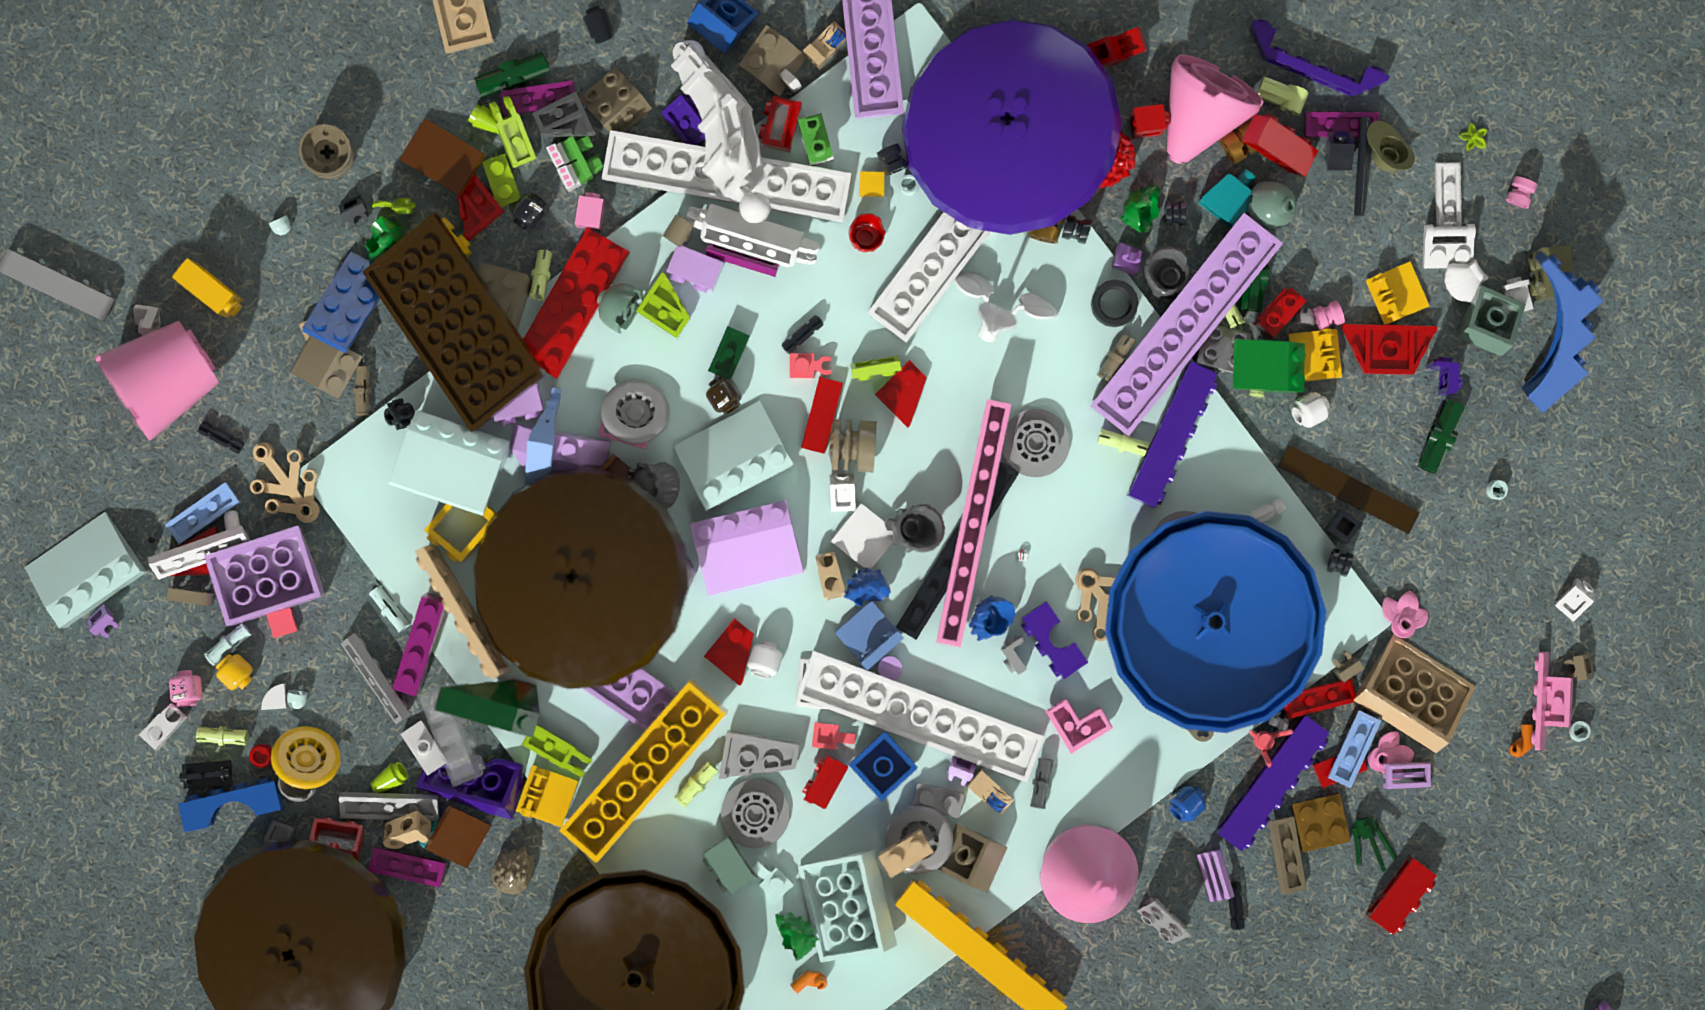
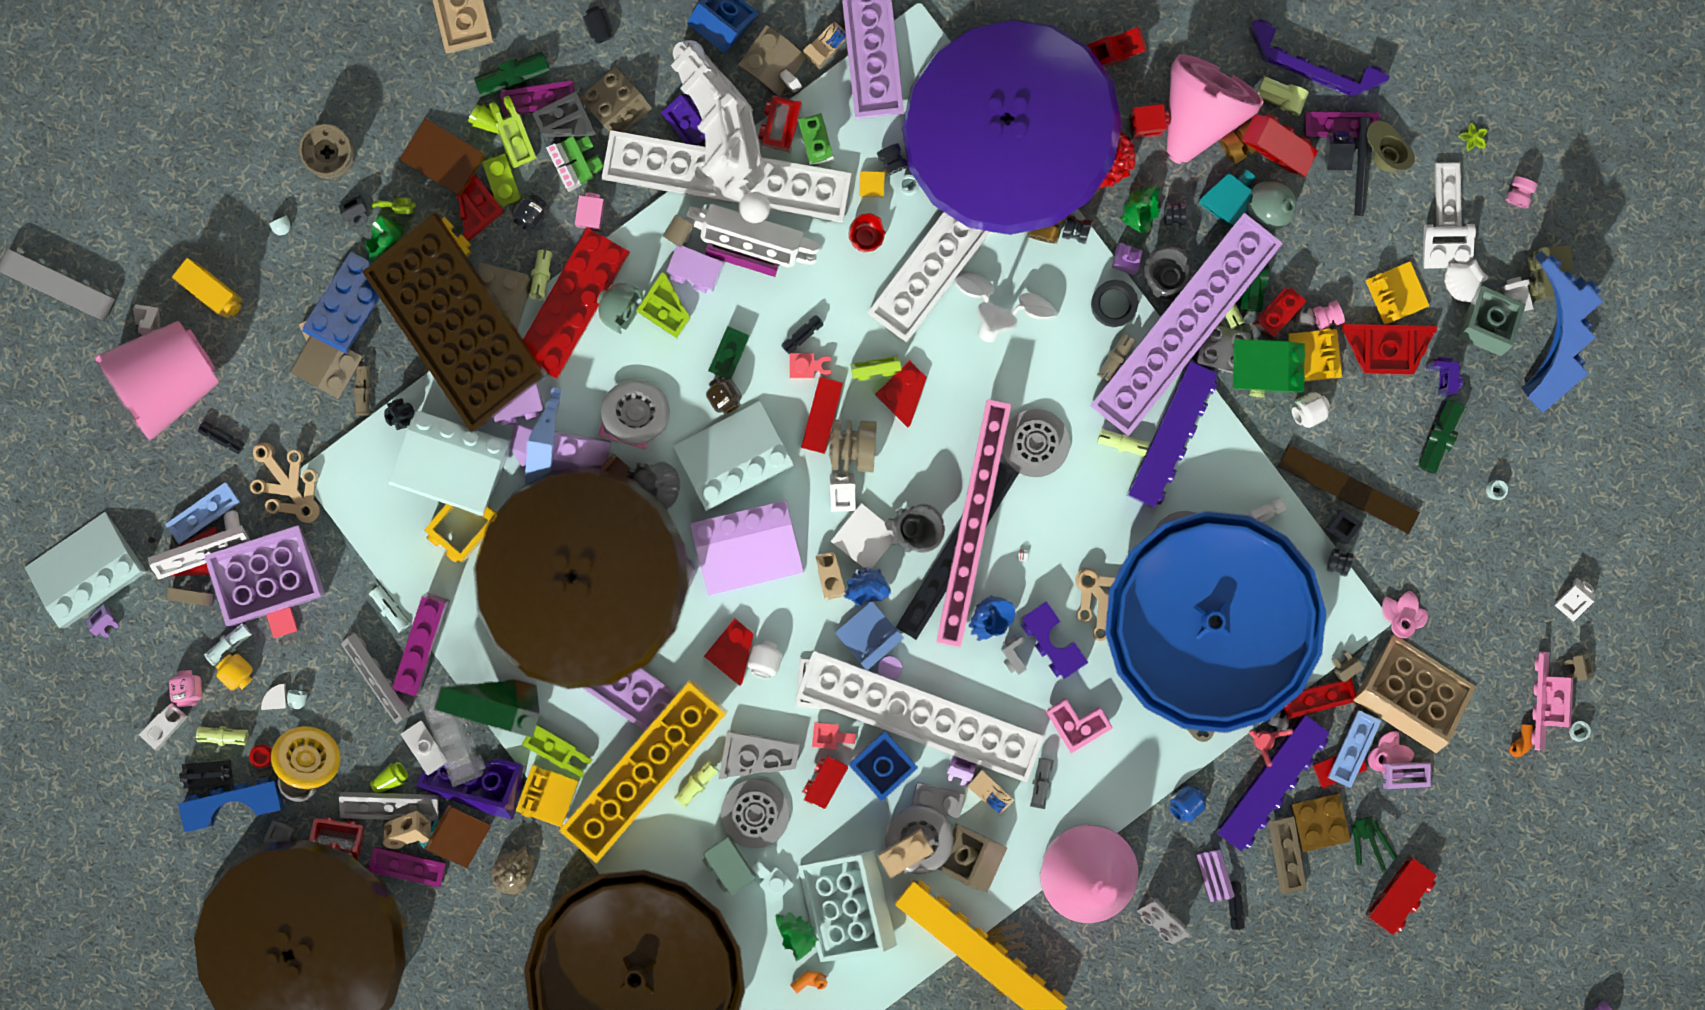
(458, 604): tan plate -> none

